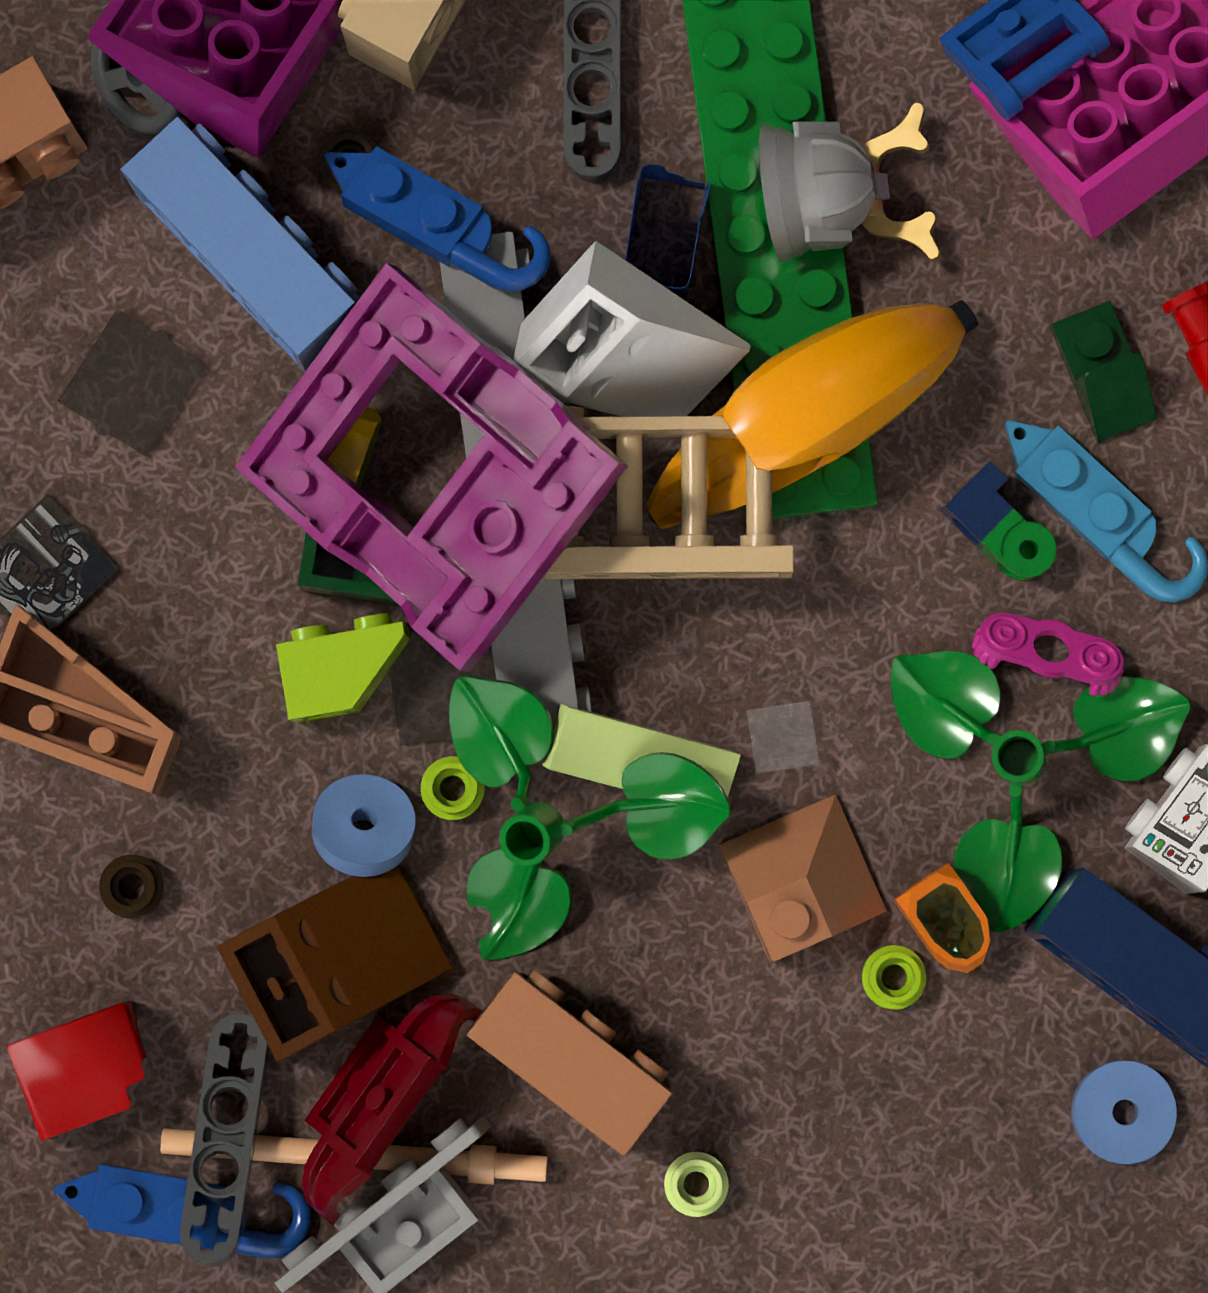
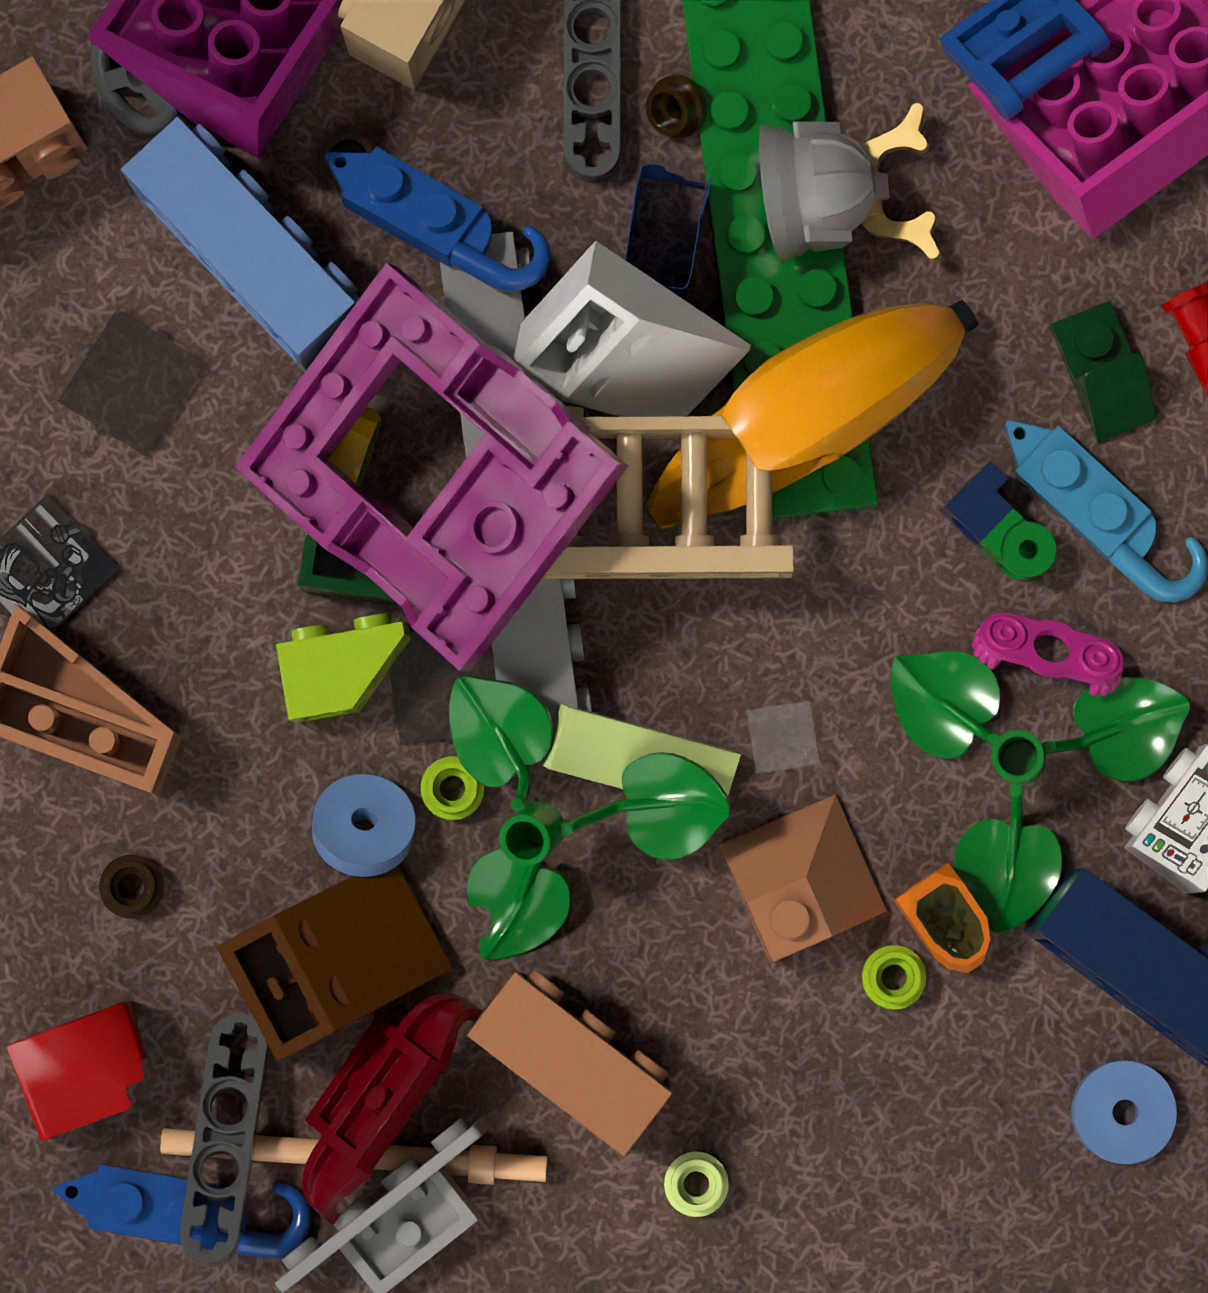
(664, 107): none -> dark brown plate

